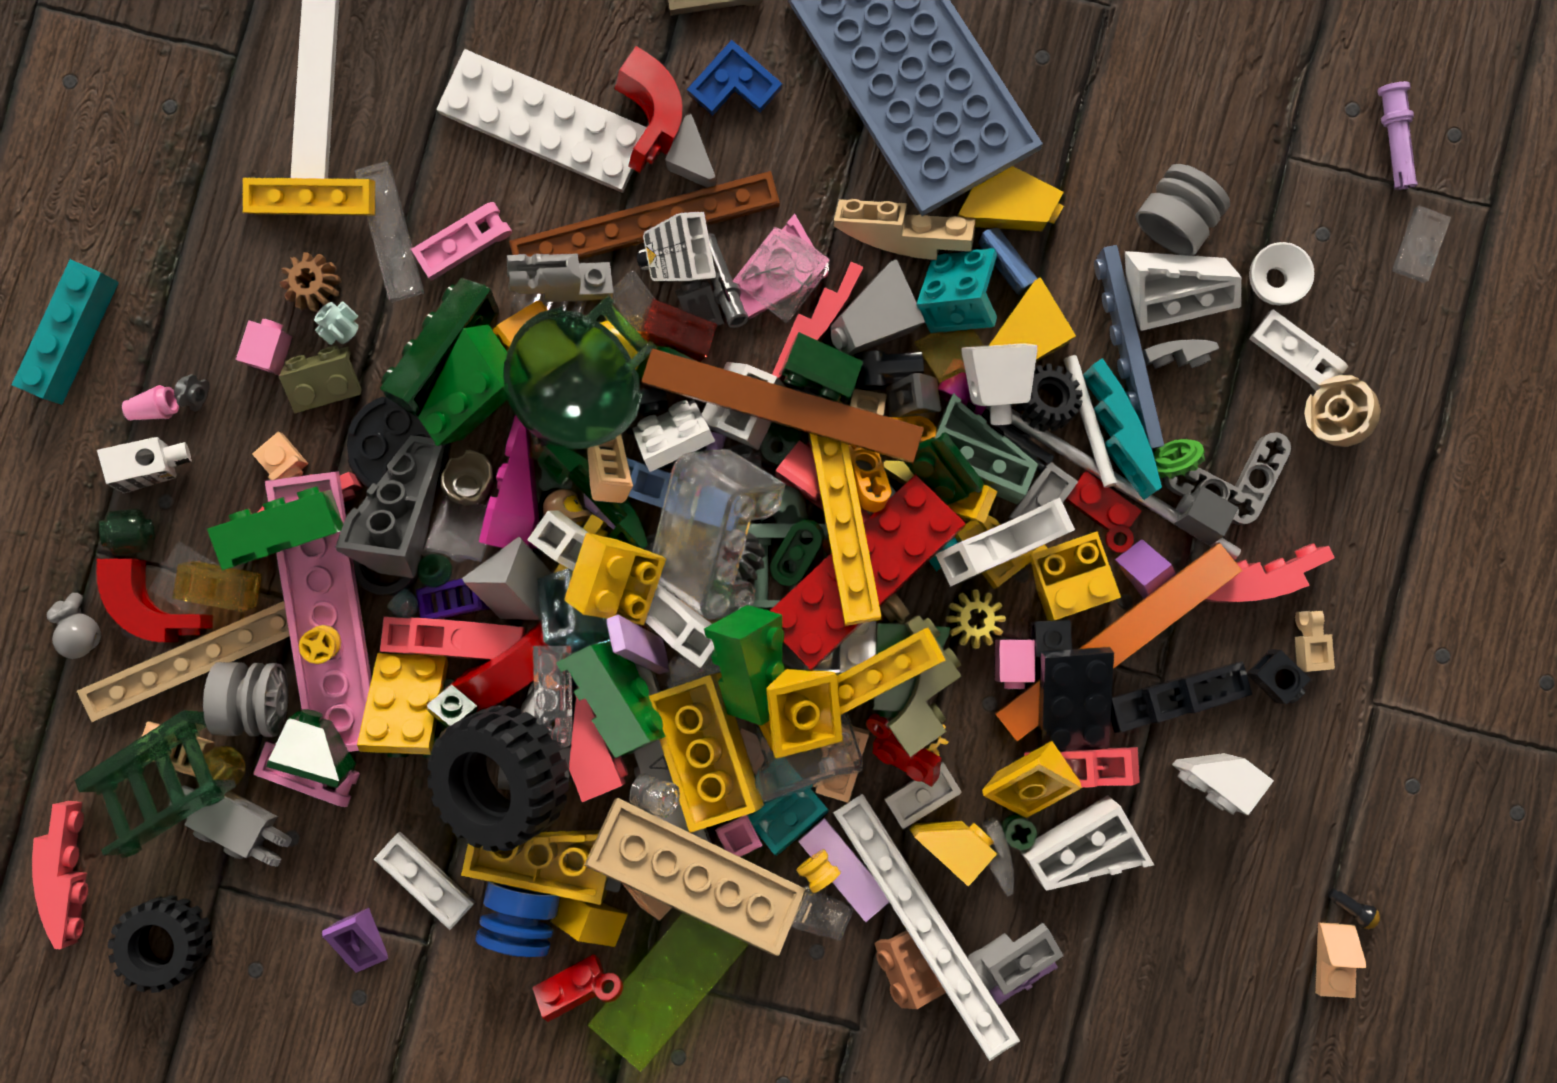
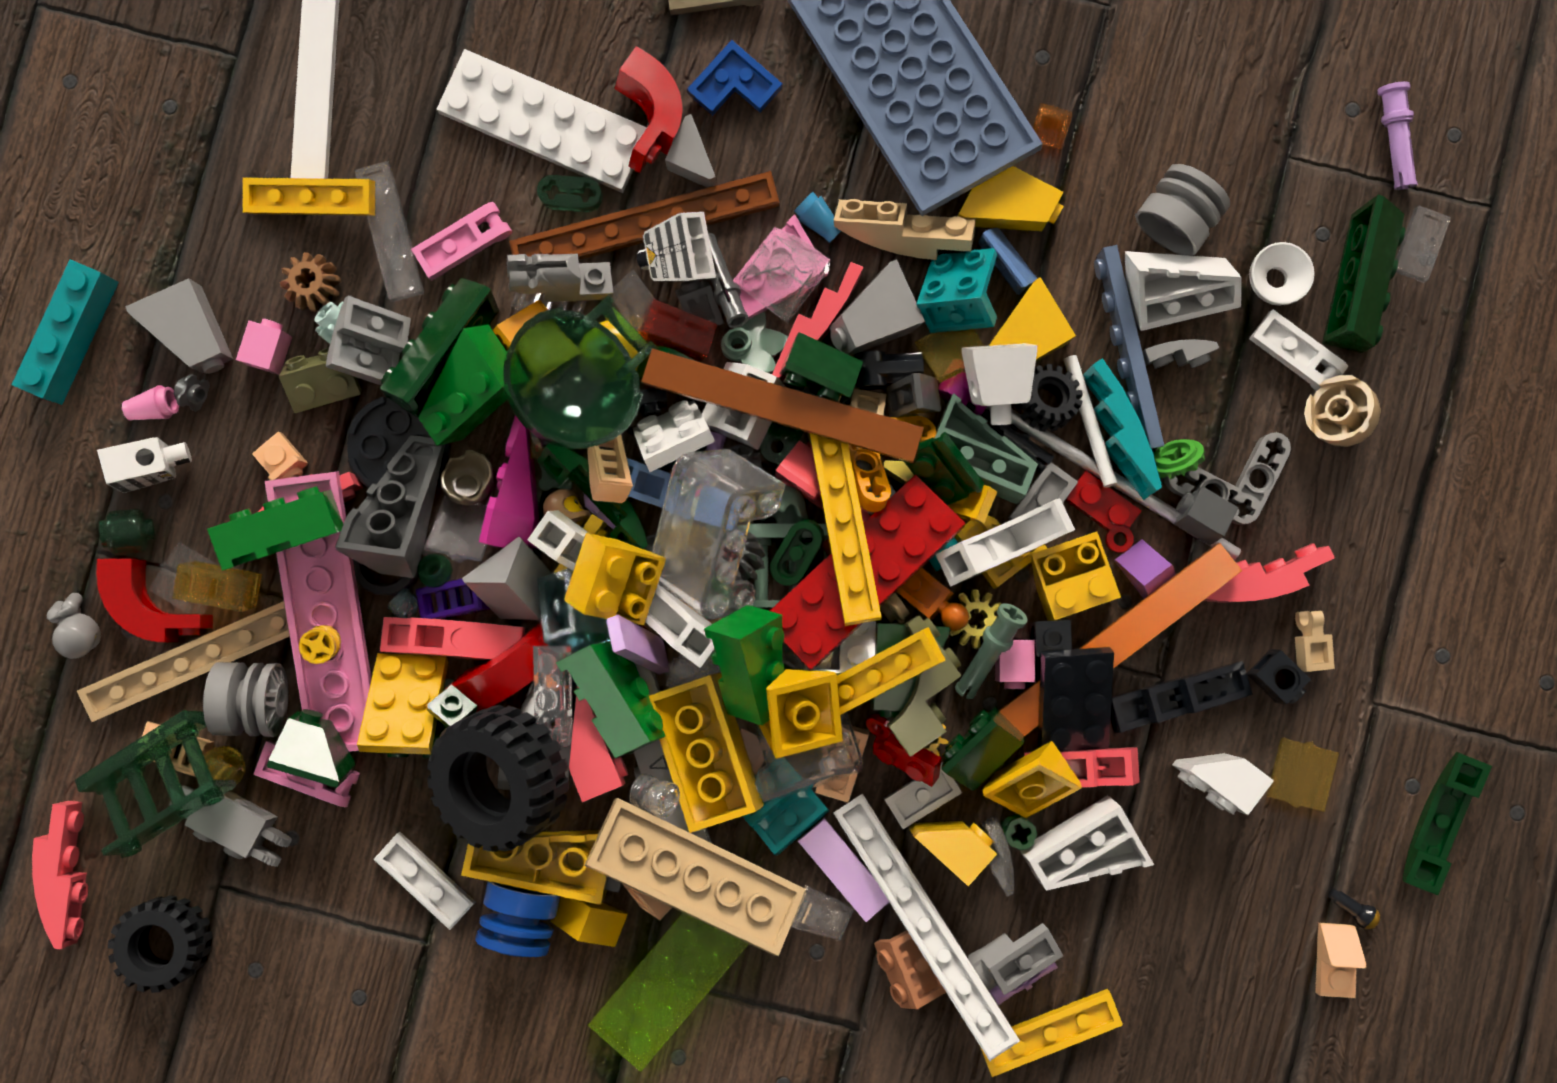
(185, 325): none -> light grey slope
(357, 940): medium lavender slope -> none
(367, 340): none -> light grey slope
(570, 185): none -> clear green beam
(575, 987): red hinge -> none
(738, 836): bright pink slope -> none
(758, 342): none -> sand green plate
(817, 216): none -> dark azure cone
(818, 871): yellow wheel -> none
(931, 598): none -> orange plate
(982, 749): none -> dark green slope
(996, 639): none -> sand green pin
(1052, 124): none -> clear orange slope
(1058, 1031): none -> yellow plate
(1302, 774): none -> clear yellow piece
(1364, 276): none -> dark green slope
(1441, 820): none -> dark green slope

